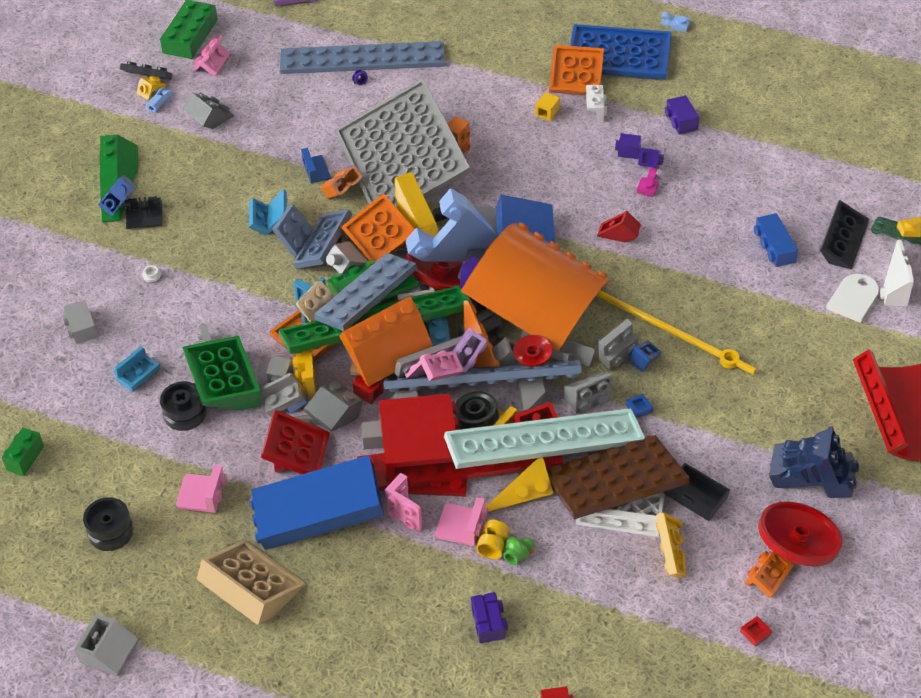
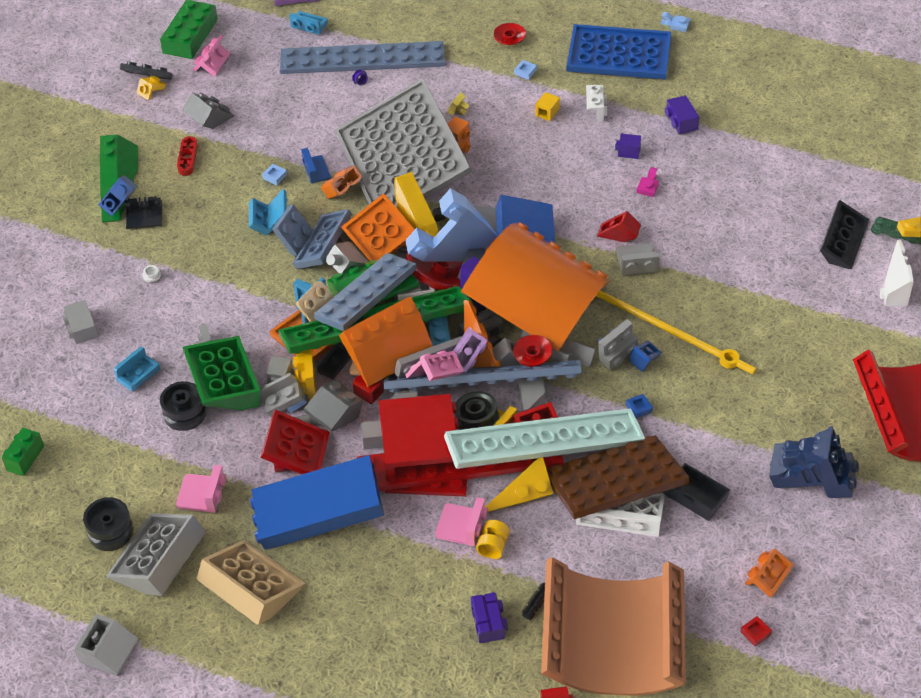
(157, 553): none -> light grey slope
(158, 100): light blue bar -> none
(184, 150): none -> red beam
(274, 174): none -> light blue plate
(308, 22): none -> dark azure bracket
(334, 361): none -> black plate
(400, 506): bright pink bracket -> none
(458, 105): none -> light yellow tile
(509, 33): none -> red dish
(518, 550): bright green animal -> none
(525, 69): none -> light blue plate
(534, 603): none -> black axle
(575, 68): orange plate -> none
(588, 391): light grey slope -> none
(614, 632): none -> nougat panel
(637, 259): none -> light grey bracket
(650, 158): dark purple bracket -> none
(670, 545): yellow wing -> none
(775, 240): blue brick -> none
(800, 533): red dish -> none
(852, 298): white tile -> none

